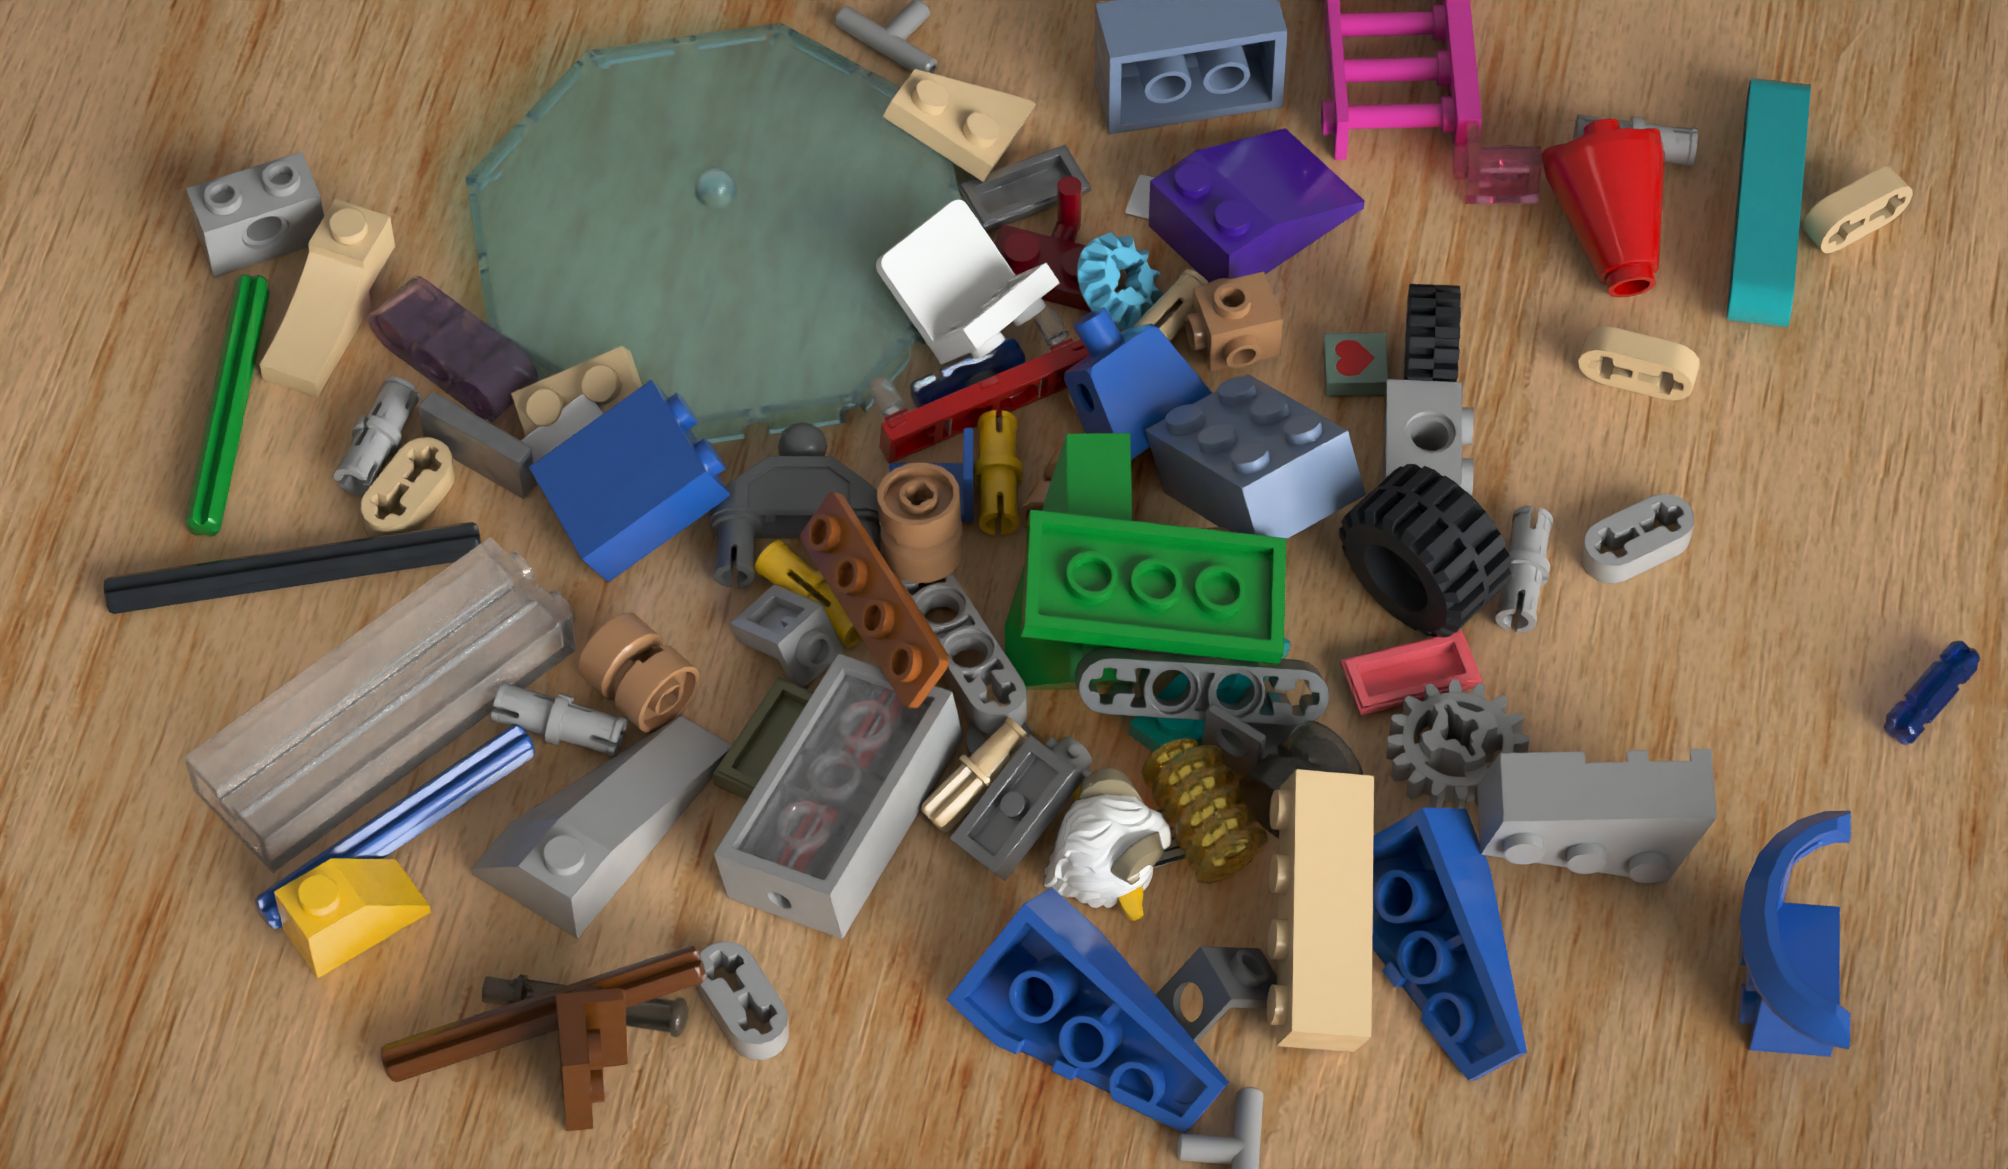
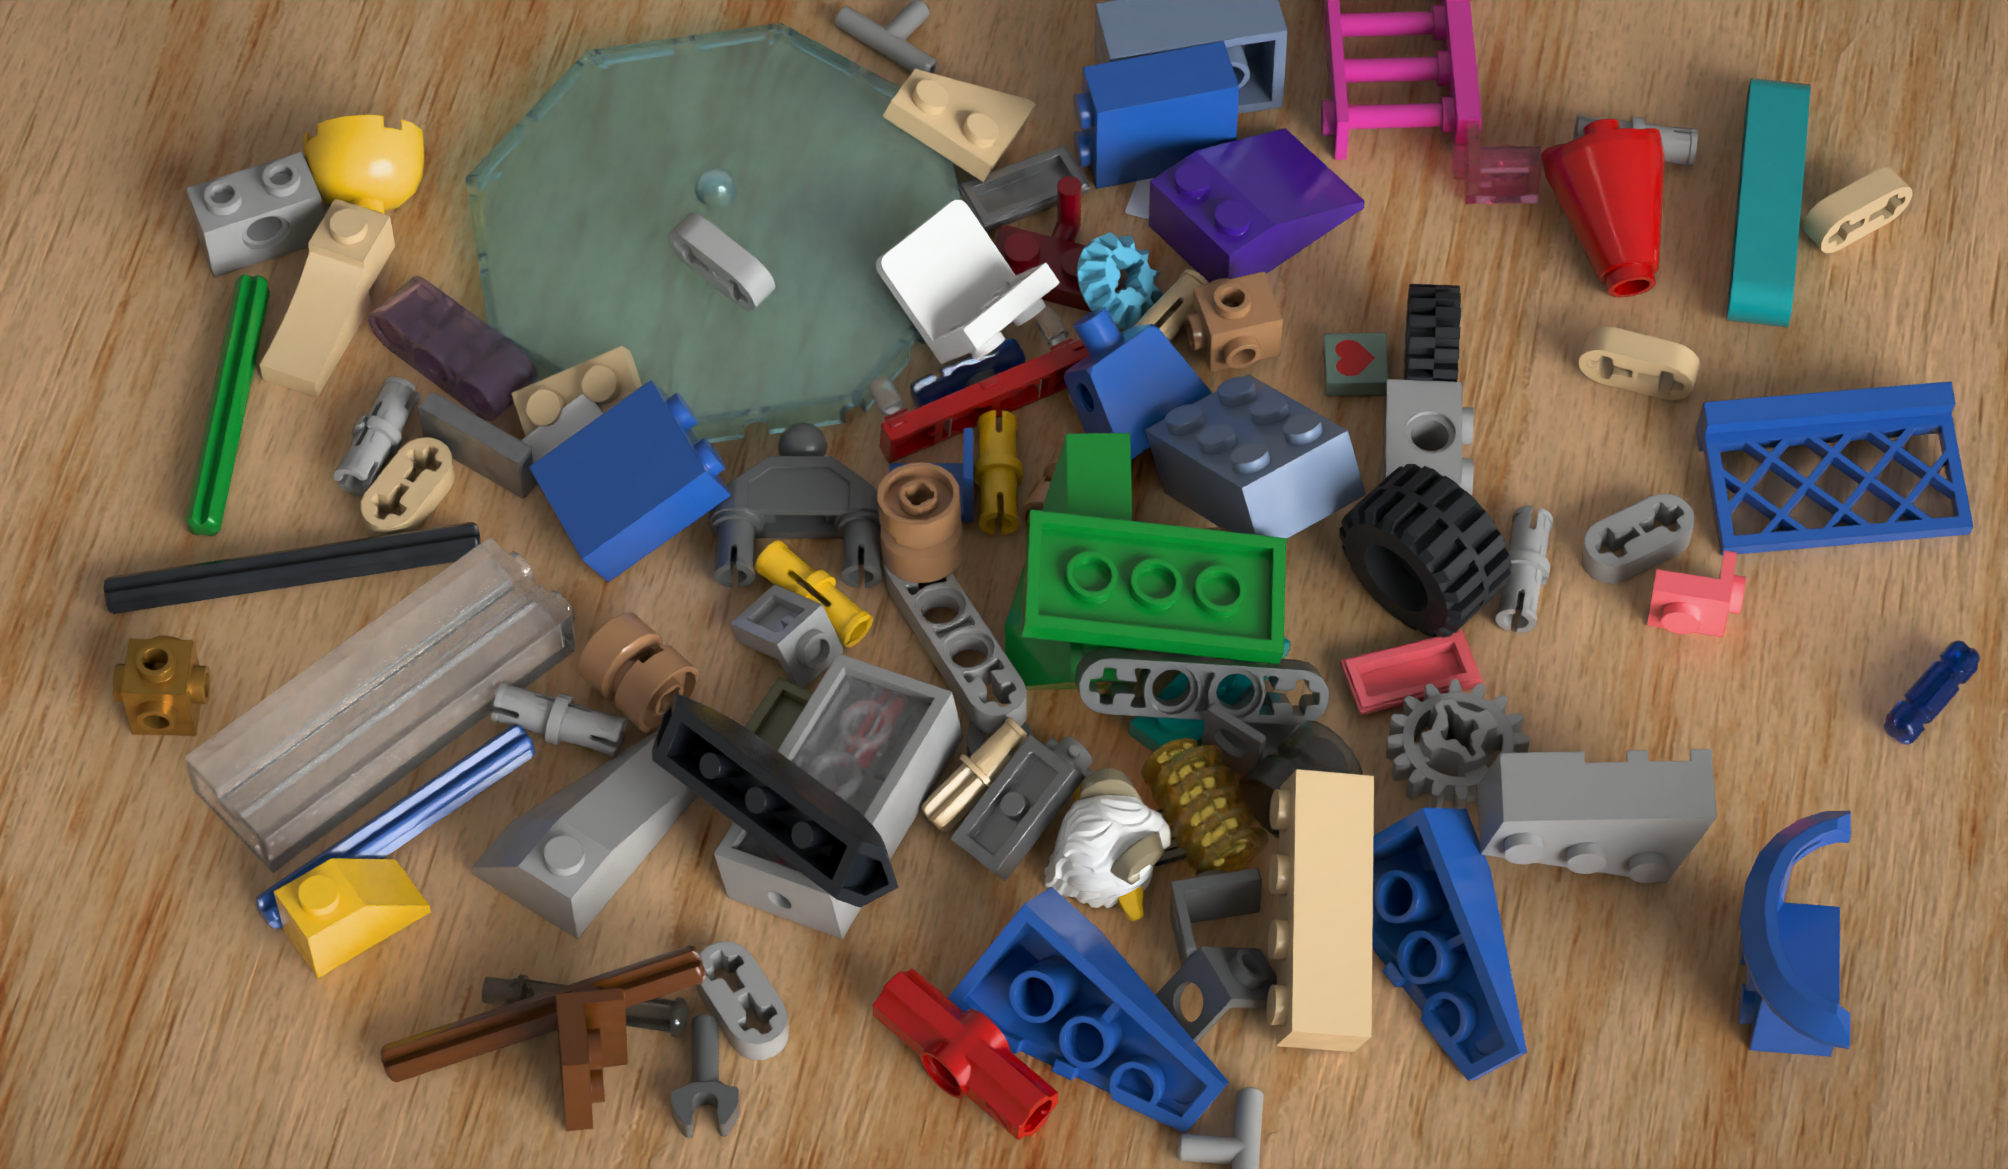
(162, 686): none -> pearl gold brick
(365, 161): none -> yellow cylinder
(705, 1083): none -> dark grey bar
(721, 261): none -> light grey beam
(774, 801): none -> black brick
(875, 600): dark orange bracket -> none
(965, 1053): none -> red piece
(1154, 112): none -> blue brick
(1211, 897): none -> dark grey bracket
(1695, 602): none -> coral bracket
(1825, 419): none -> blue fence

